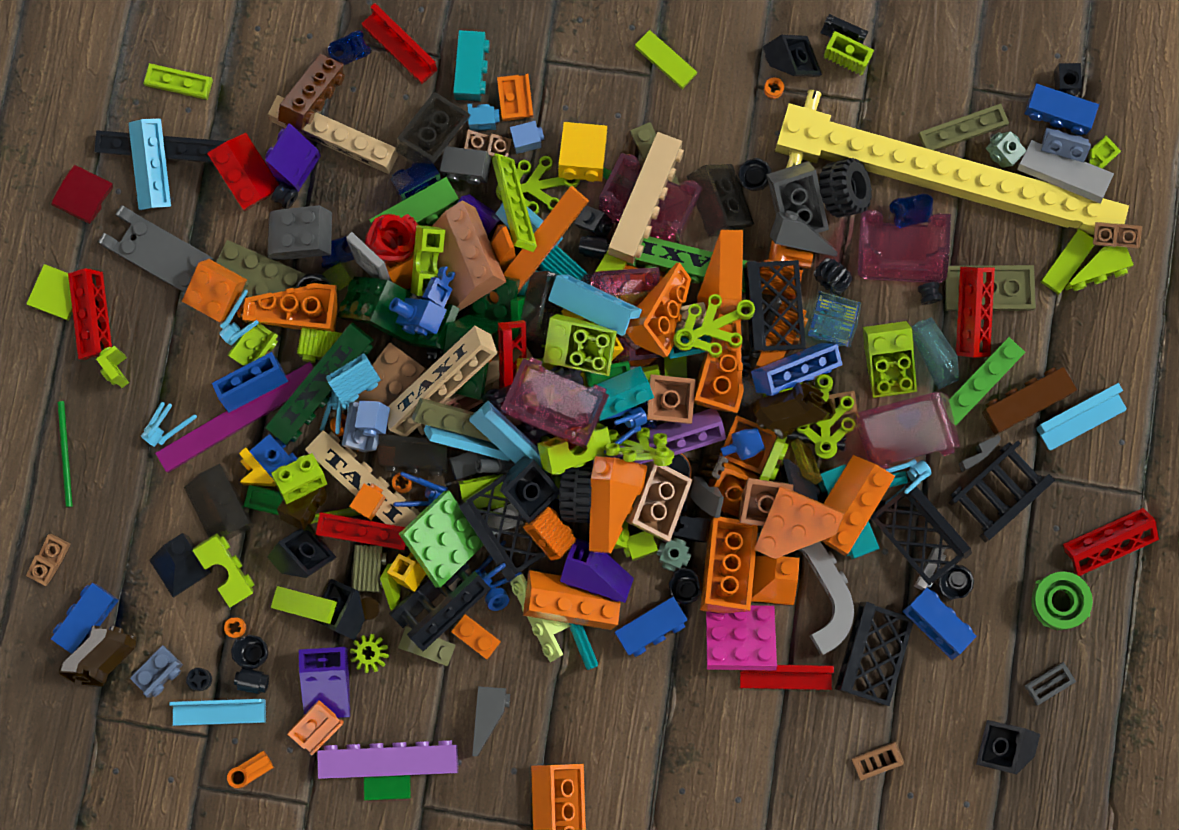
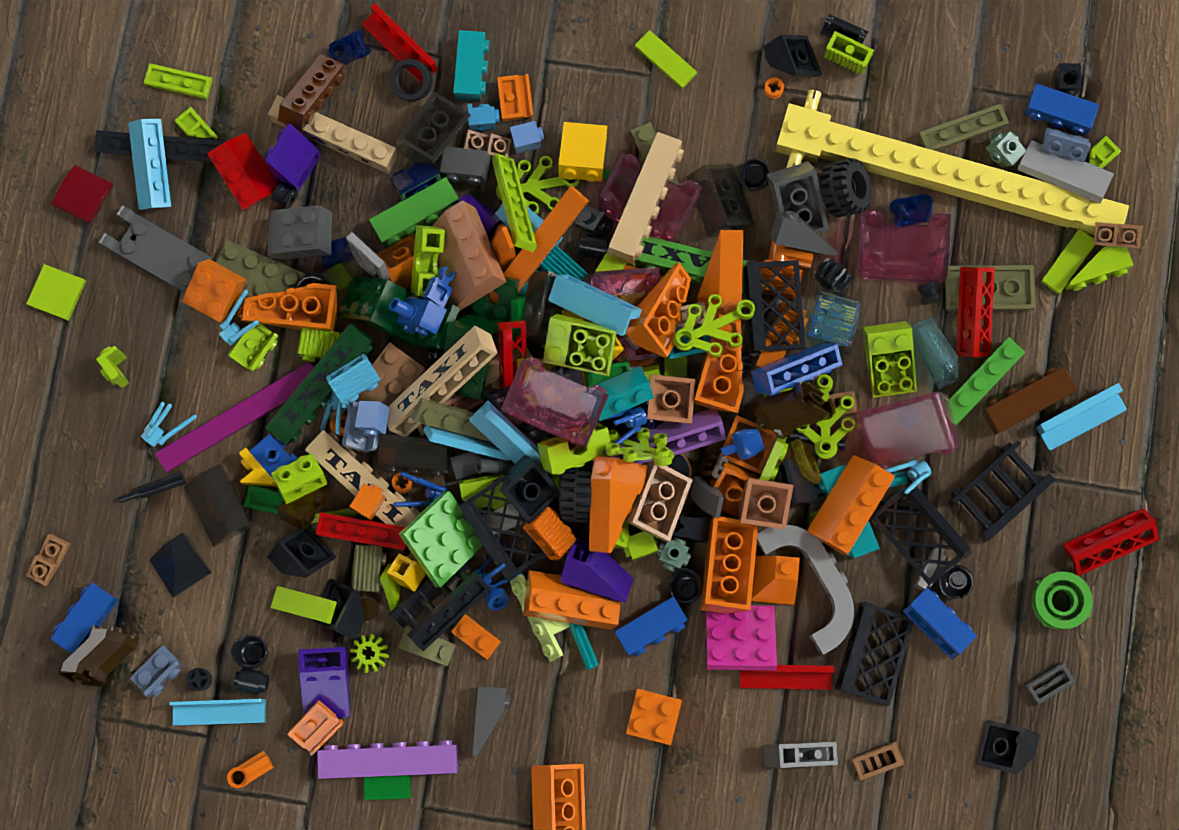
(65, 456): green axle -> none
(87, 313): red fence -> none
(155, 487): none -> black axle
(194, 126): none -> lime tile
(215, 551): lime arch -> none
(236, 634): orange bush -> none
(250, 382): blue brick -> none
(392, 237): red helmet -> none
(394, 80): none -> black tyre
(653, 717): none -> orange brick
(796, 523): orange plate -> none
(800, 755): none -> dark grey slope
(983, 450): dark grey slope -> none

